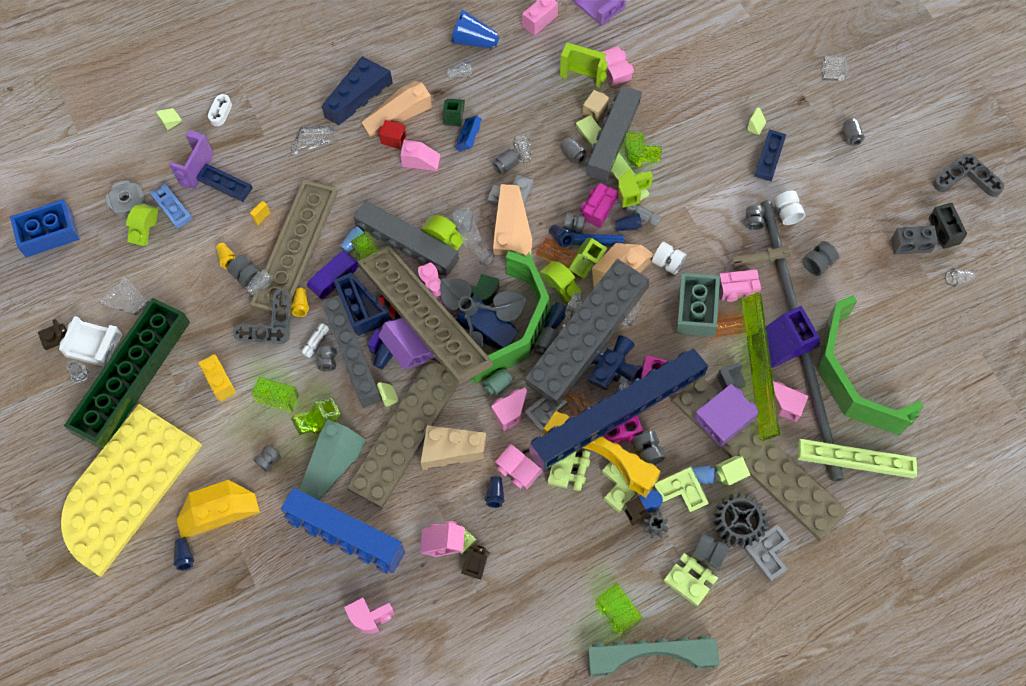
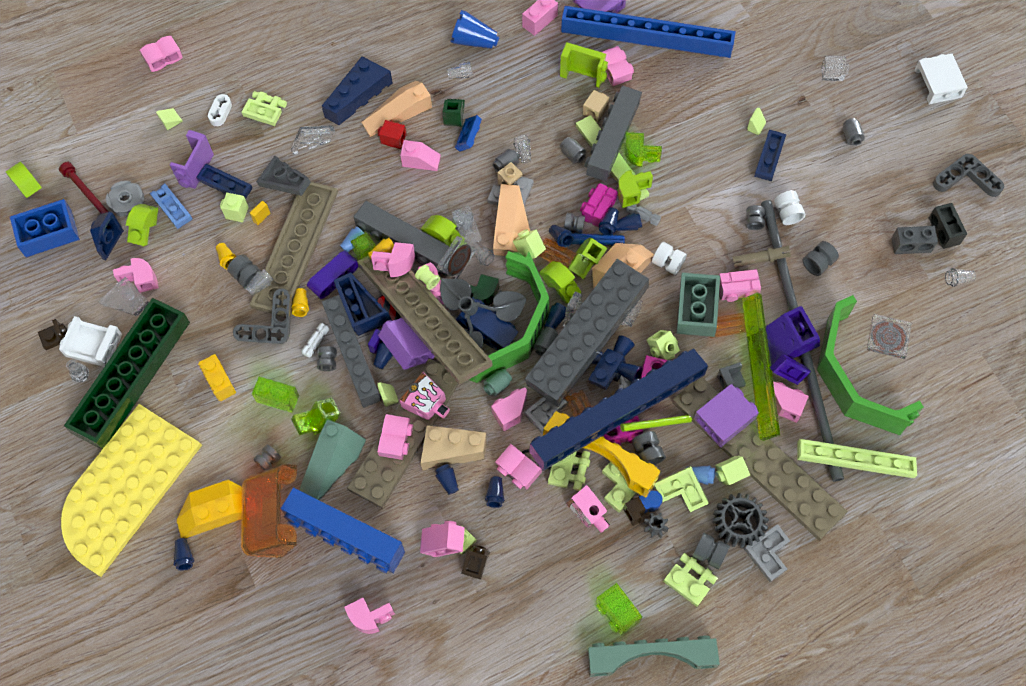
(23, 179): none -> lime brick
(68, 171): none -> dark red piece
(105, 233): none -> dark blue slope
(140, 273): none -> bright pink brick
(161, 53): none -> bright pink brick
(234, 207): none -> yellowish green brick
(261, 513): none -> clear orange windscreen
(263, 112): none -> yellowish green plate
(283, 178): none -> dark grey wing
(383, 246): none -> yellow cone
(394, 437): none -> bright pink brick
(397, 262): none -> bright pink brick
(424, 398): none -> torso
(427, 277): none -> yellowish green bush
(447, 478): none -> dark blue cone
(456, 258): none -> tile
(509, 174): none -> tan bracket
(529, 242): none -> yellowish green brick
(585, 501): none -> bright pink torso
(609, 222): none -> dark blue cone
(648, 31): none -> blue brick
(655, 423): none -> lime bar
(663, 345): none -> yellowish green brick
(790, 369): none -> dark purple plate
(889, 336): none -> clear tile
(942, 78): none -> white panel

